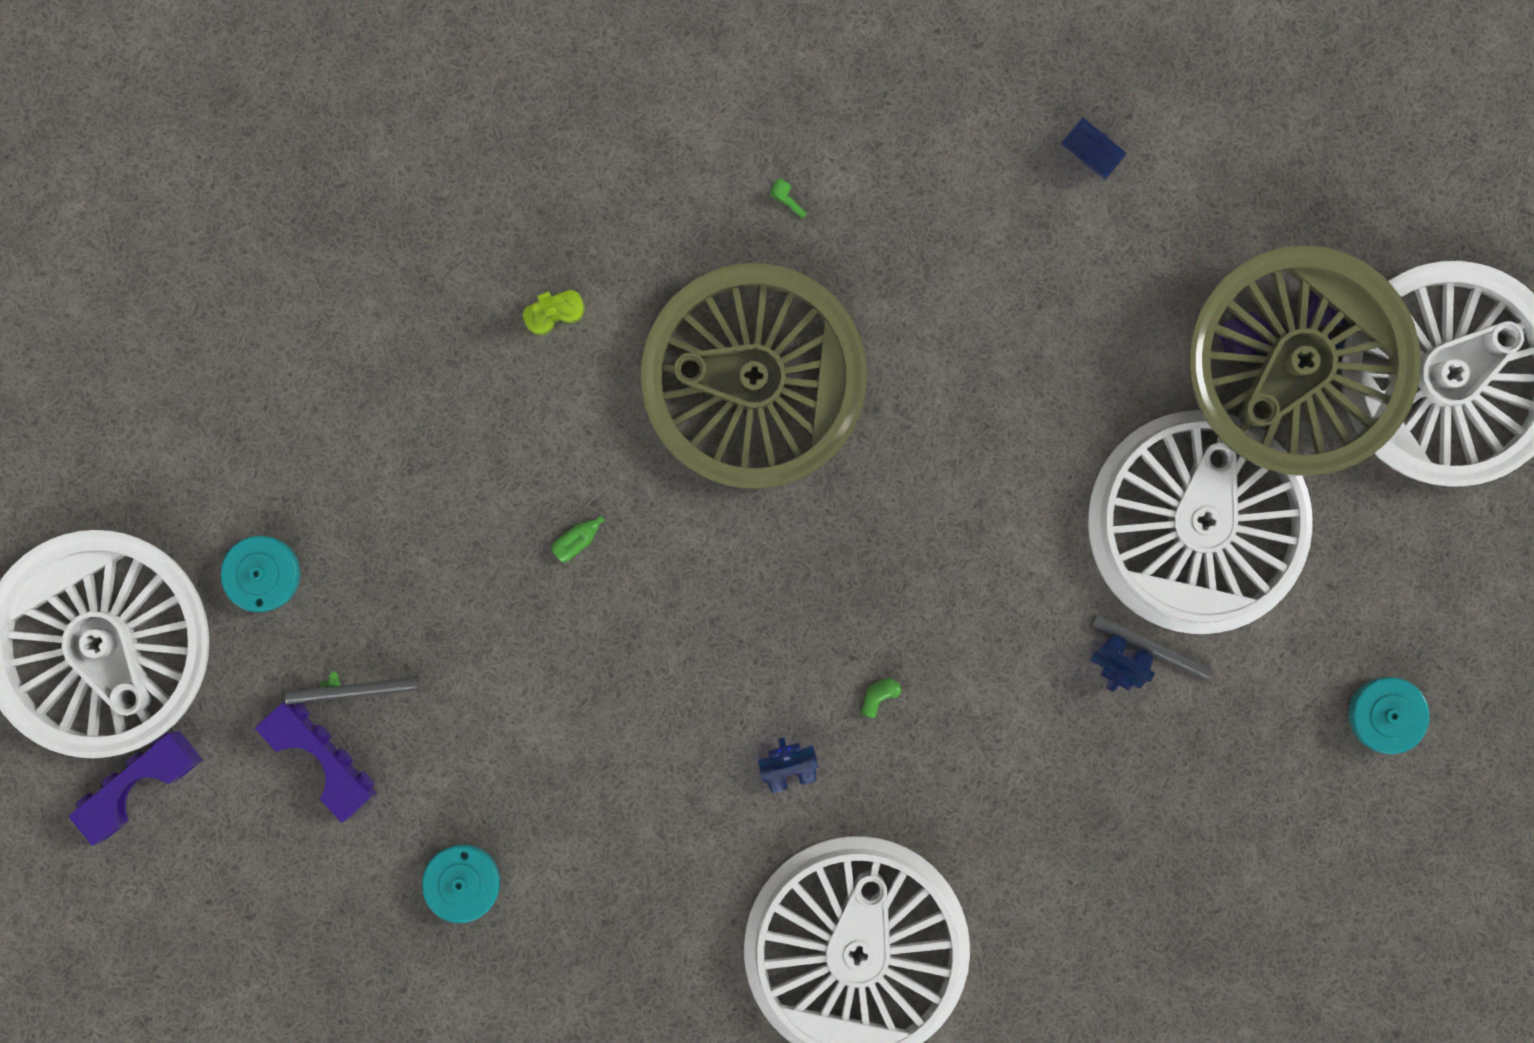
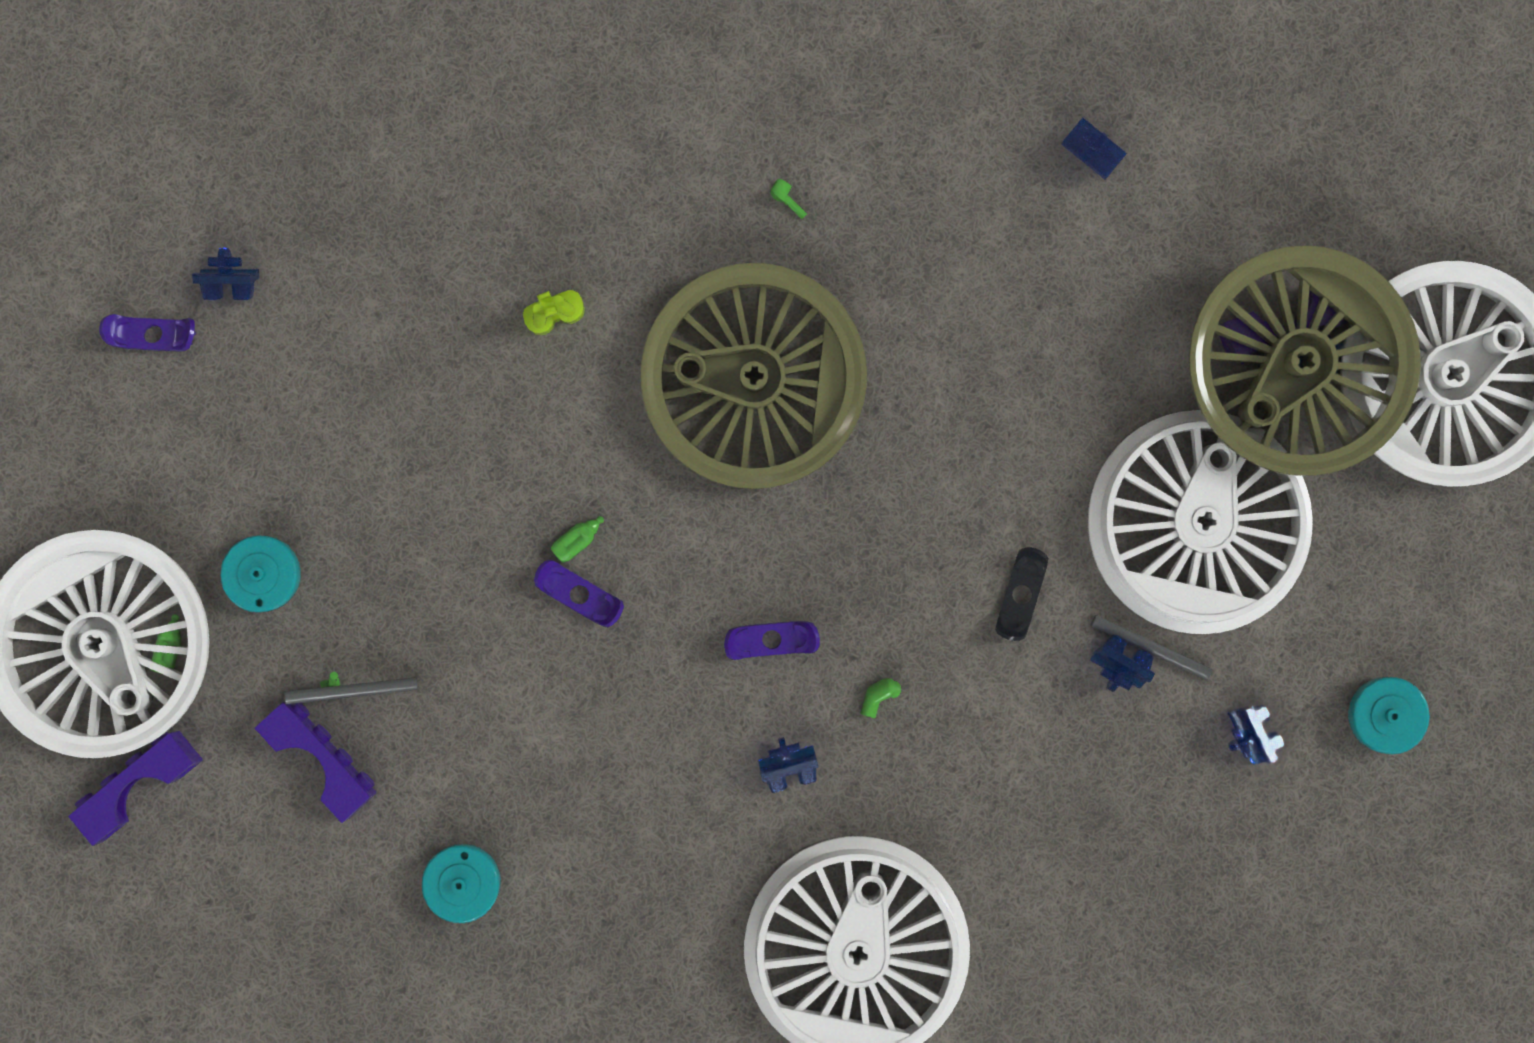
(130, 333): none -> dark purple piece
(169, 638): none -> bright green piece
(212, 279): none -> clear blue hips
(558, 582): none -> dark purple piece
(795, 638): none -> dark purple piece
(1027, 571): none -> black piece
(1251, 736): none -> clear blue hips

